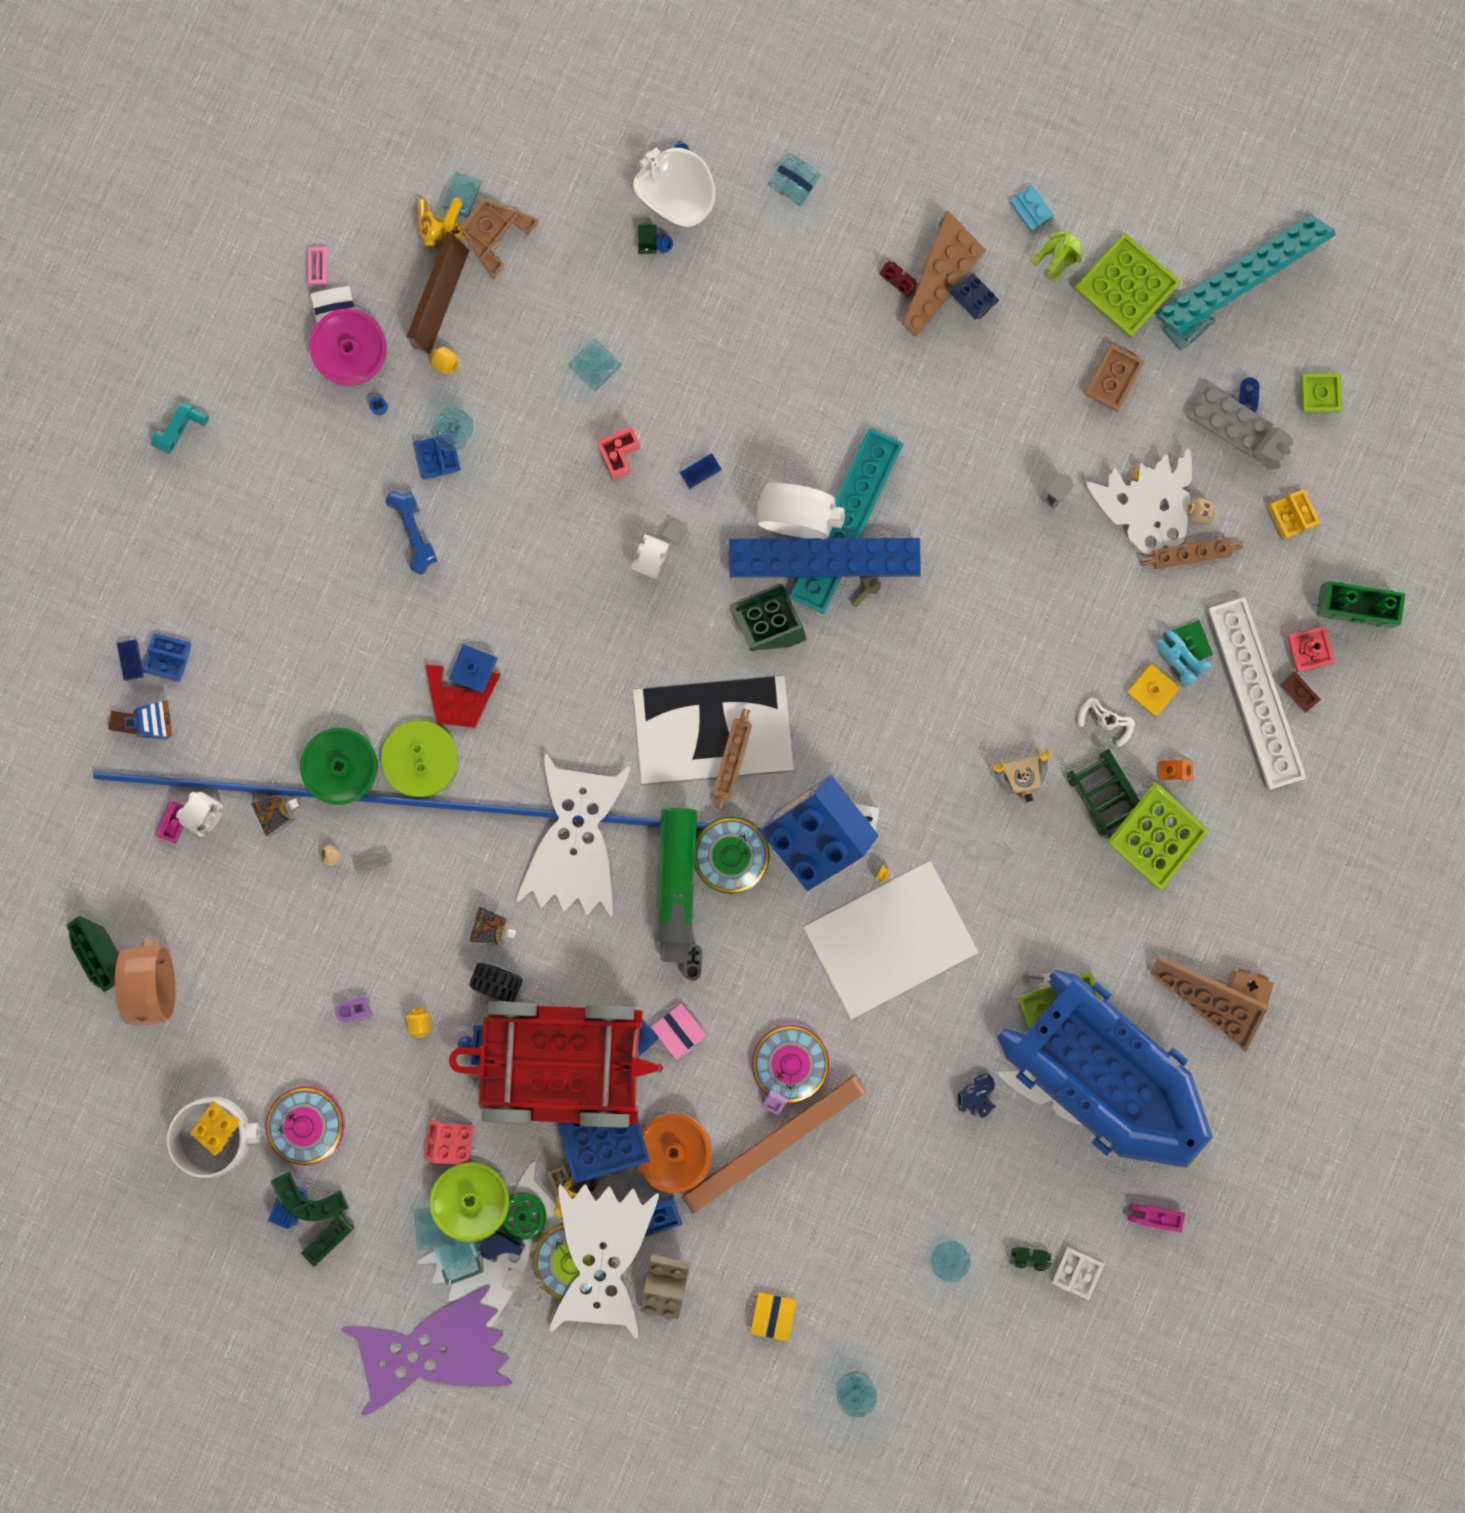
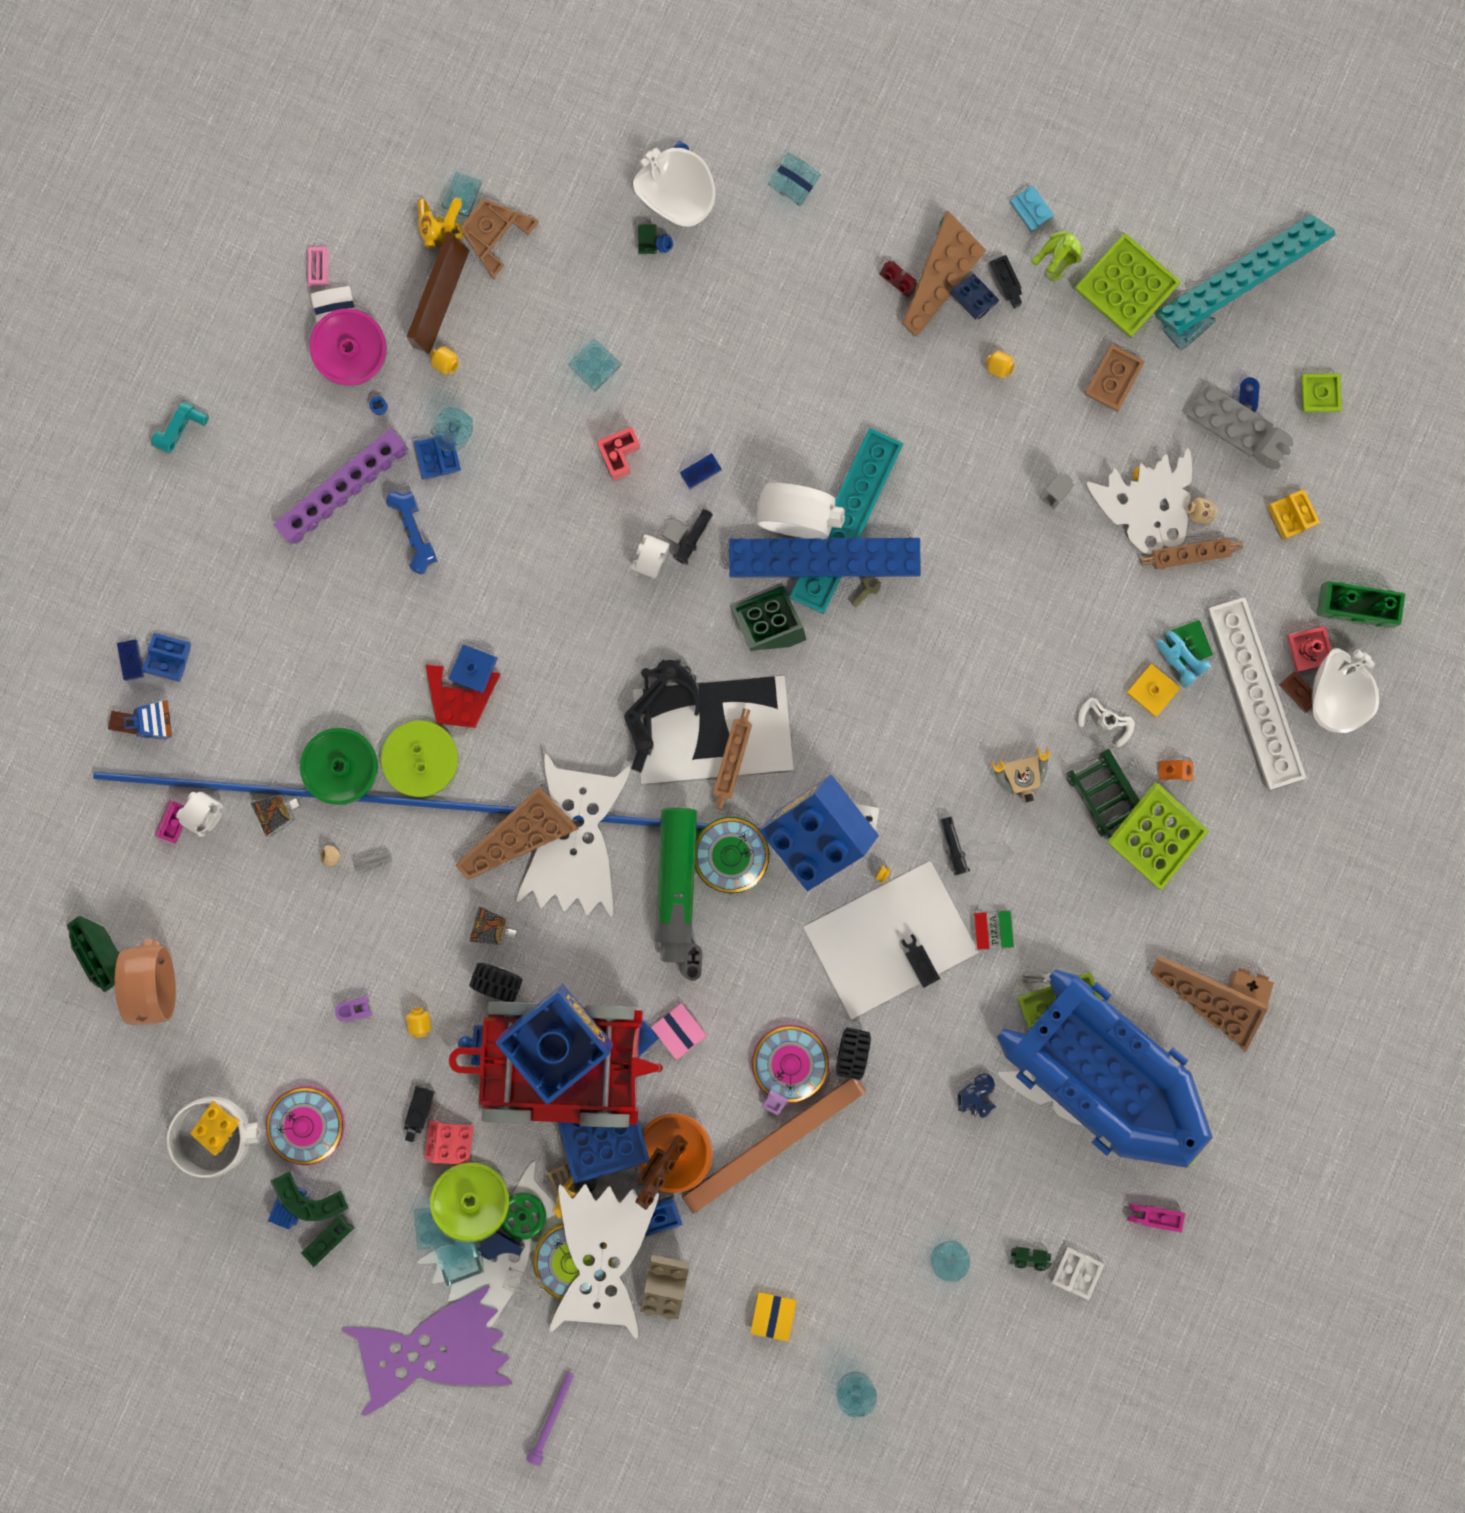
(330, 487): none -> medium lavender brick
(418, 1112): none -> black hinge
(523, 830): none -> medium nougat wing
(535, 1456): none -> medium lavender piece
(554, 1044): none -> blue brick
(633, 715): none -> black piece
(658, 1169): none -> reddish brown bracket
(689, 544): none -> black pin
(853, 1053): none -> black tyre
(920, 963): none -> black plate
(957, 855): none -> black pin
(993, 930): none -> tile
(1000, 364): none -> yellow head
(1006, 280): none -> black hinge
(1344, 691): none -> white piece

